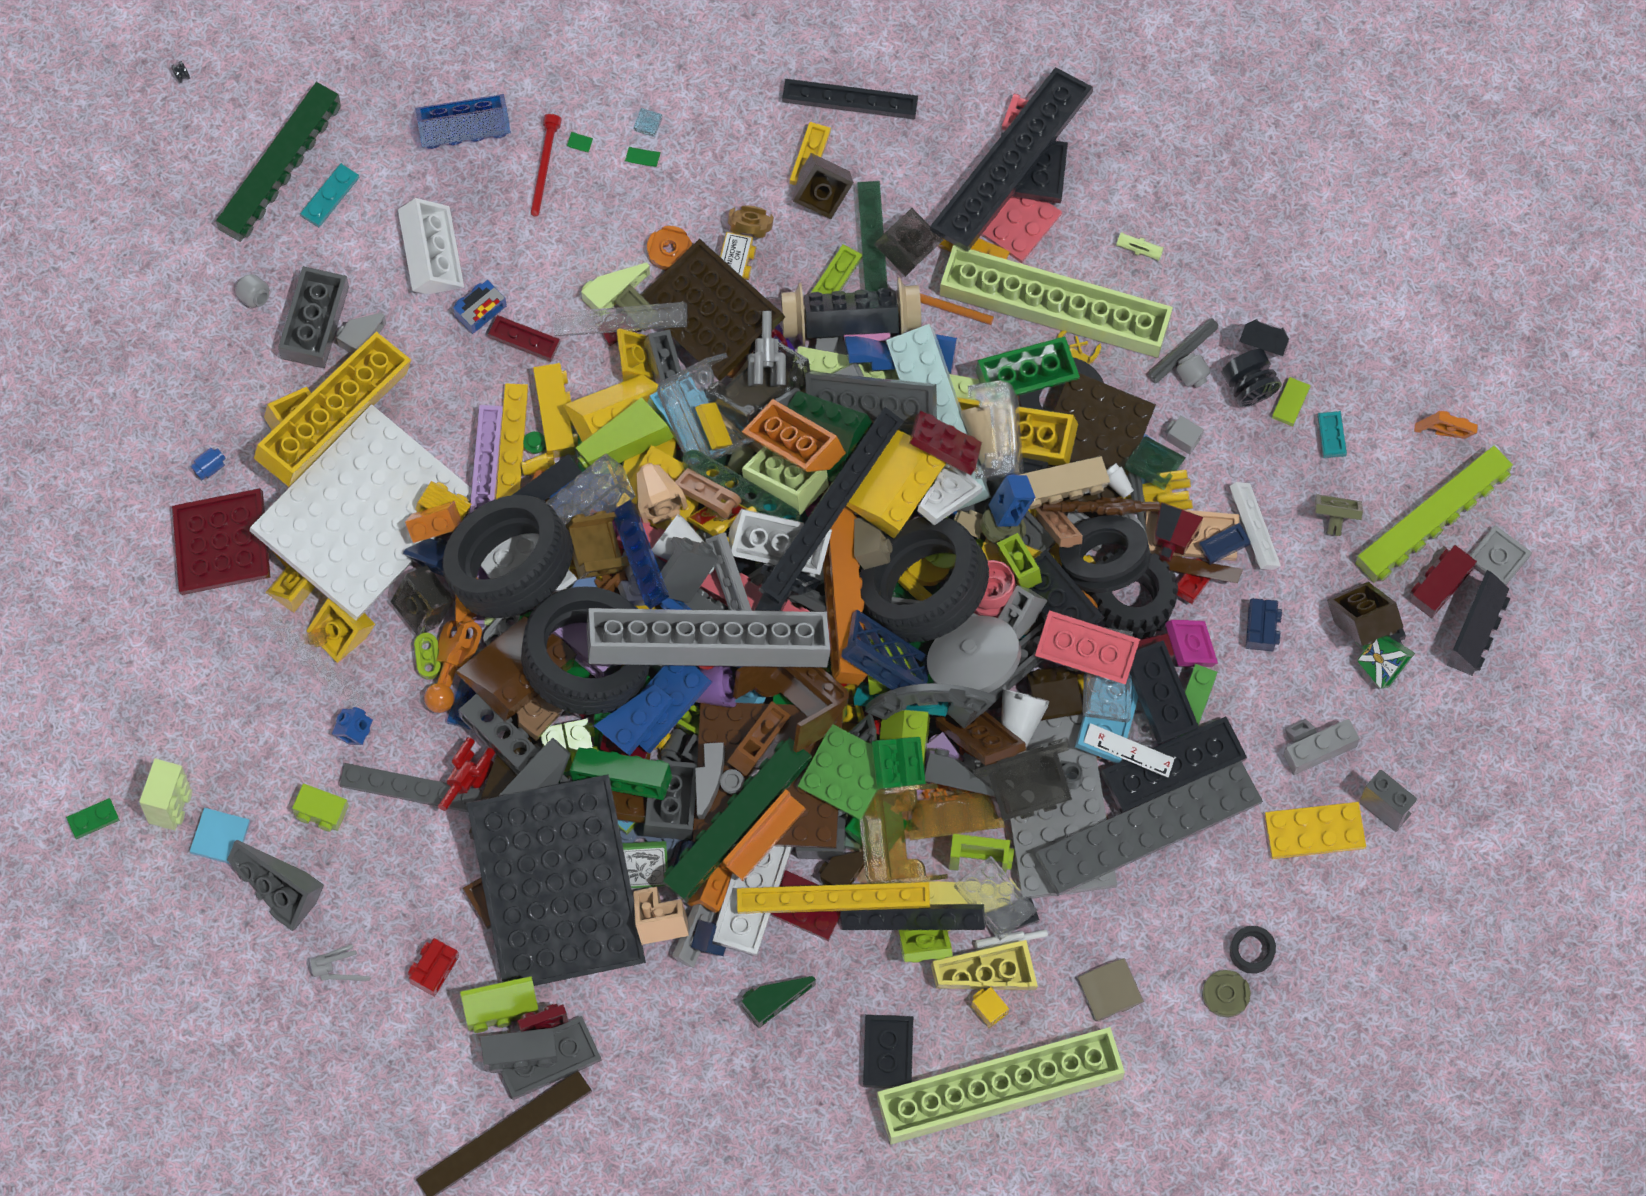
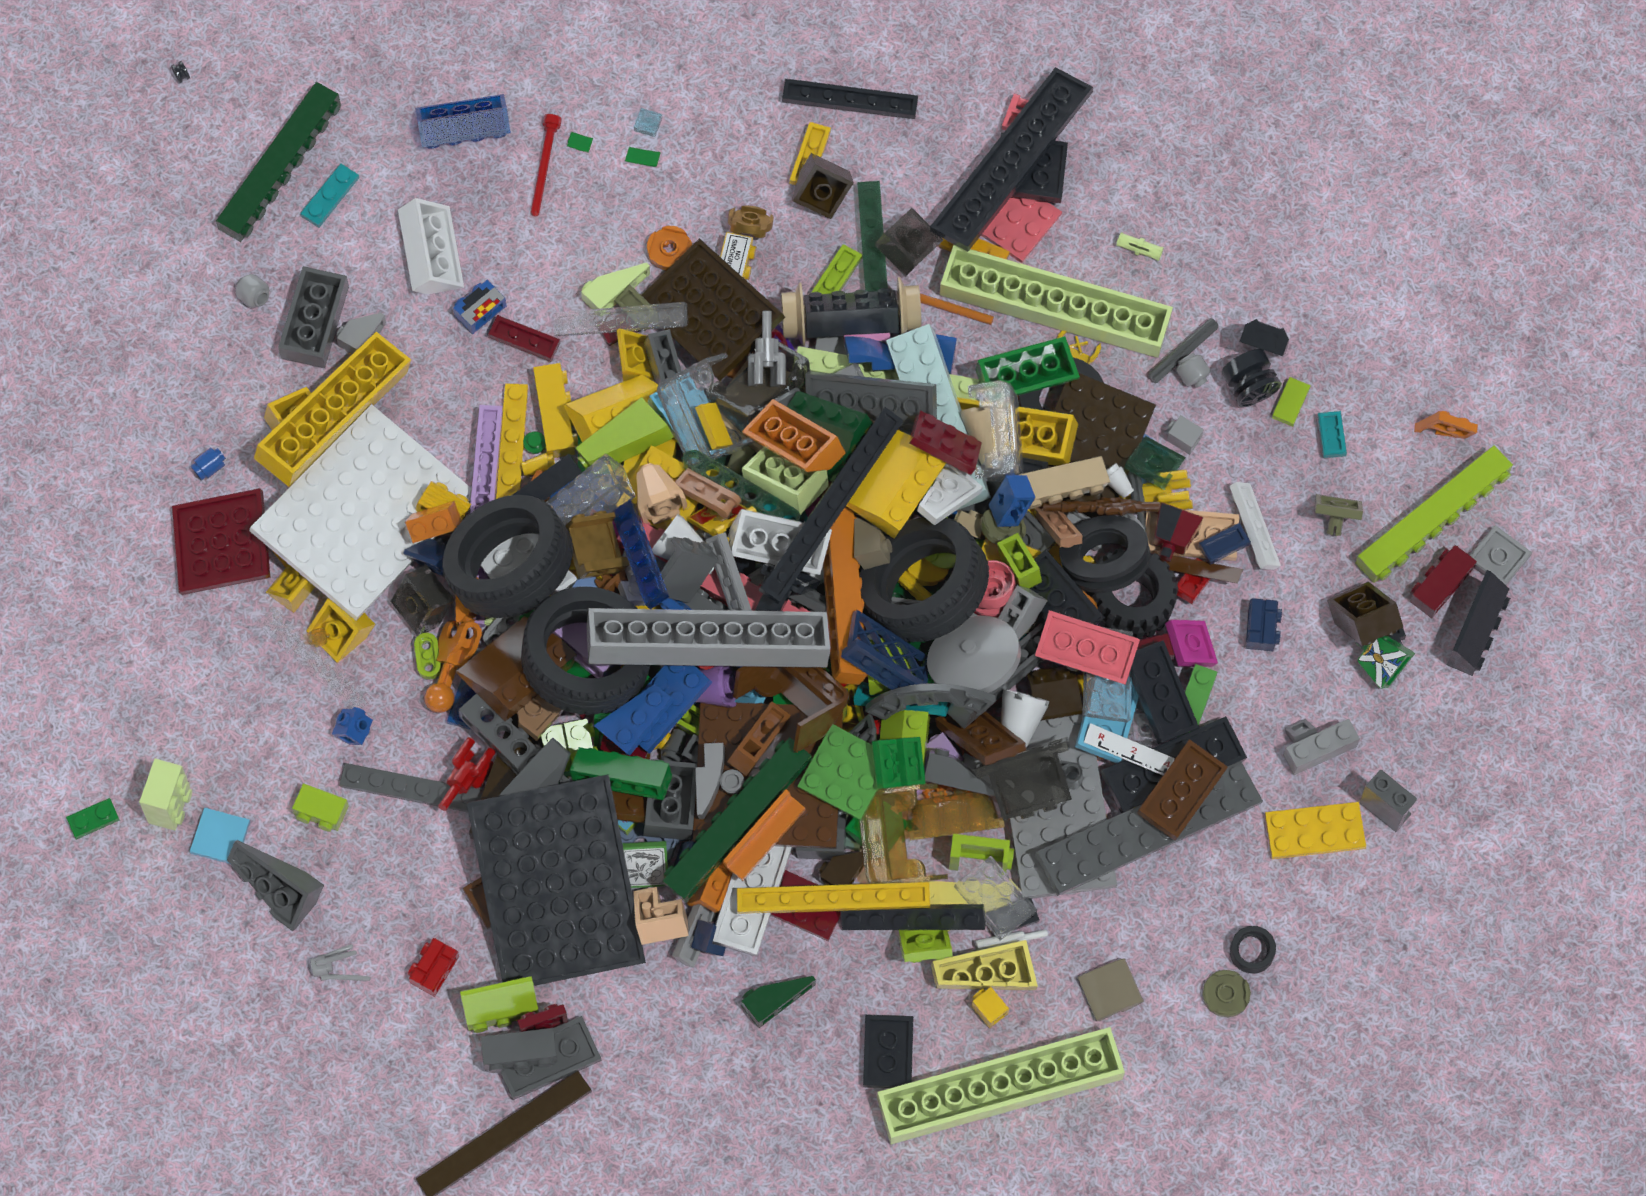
(1182, 790): none -> reddish brown plate

